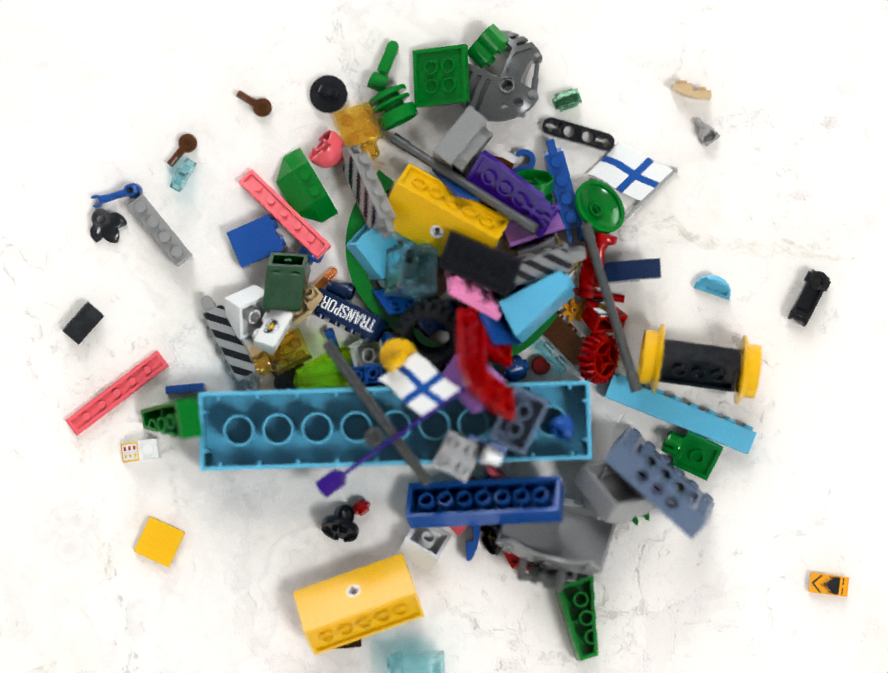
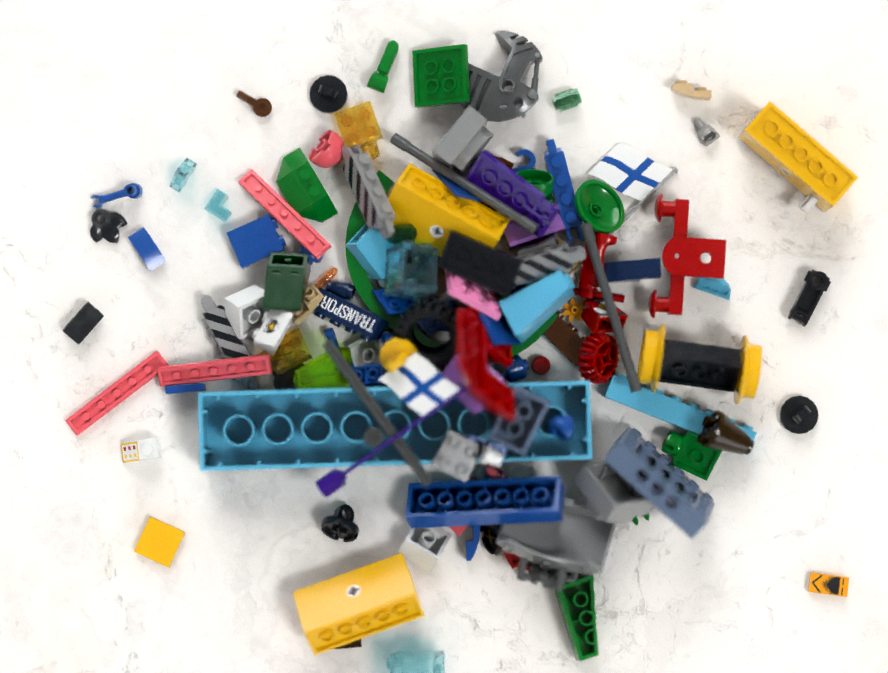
(146, 248): none -> blue slope
(160, 230): light grey brick -> none
(175, 418): green wedge -> none
(187, 144): reddish brown plate -> none
(214, 370): none -> coral tile
(215, 206): none -> clear light blue piece
(361, 507): red plate -> none
(392, 105): green wheel -> none
(403, 233): none -> clear green brick
(488, 46): green brick -> none
(545, 350): clear light blue plate -> none
(577, 137): black beam -> none
(682, 257): none -> red piece
(724, 435): none -> dark brown cone
(798, 158): none -> yellow piece
(798, 414): none -> black tile

